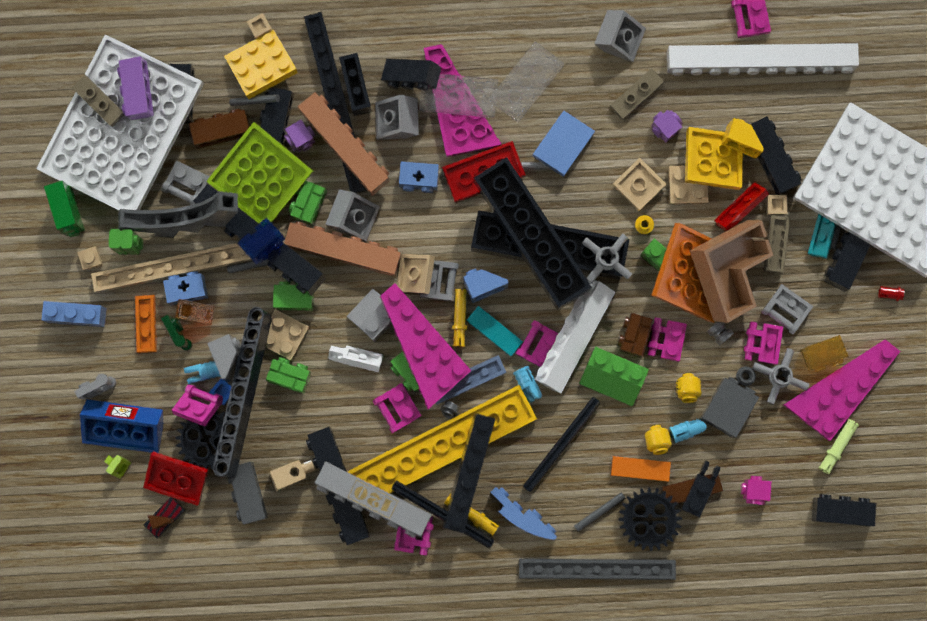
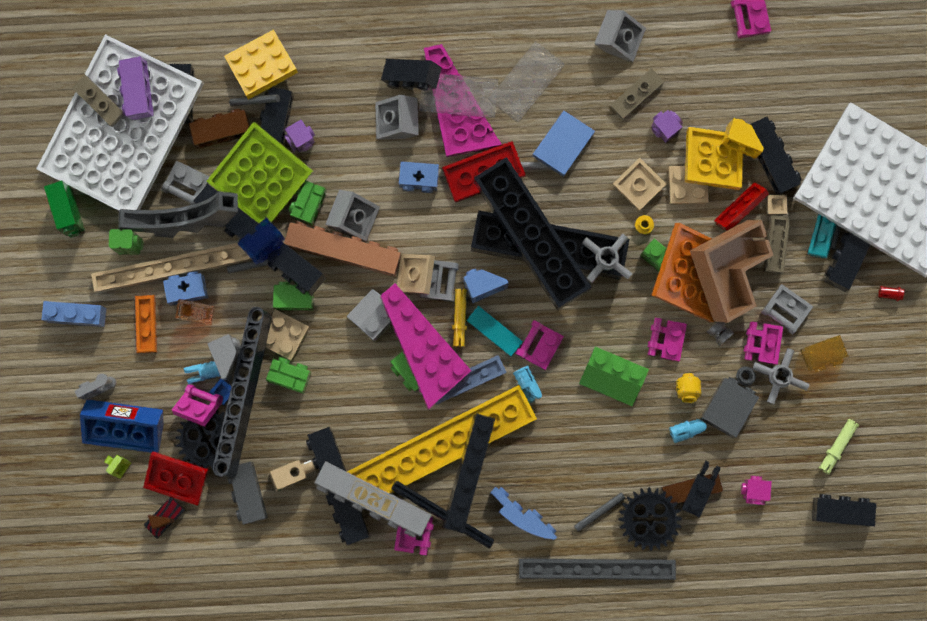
(90, 258): tan plate -> none
(175, 330): dark green plate -> none
(259, 25): tan plate -> none
(330, 81): black plate -> none
(343, 143): nougat brick -> none
(355, 84): black brick -> none
(356, 357): white hinge -> none
(403, 405): dark pink plate -> none
(450, 410): dark grey plate -> none
(479, 519): yellow pin -> none
(561, 444): black axle -> none
(574, 337): white brick -> none
(635, 335): reddish brown brick -> none
(640, 468): orange tile -> none
(658, 440): yellow head -> none
(762, 58): white brick -> none
(835, 397): dark pink wing -> none

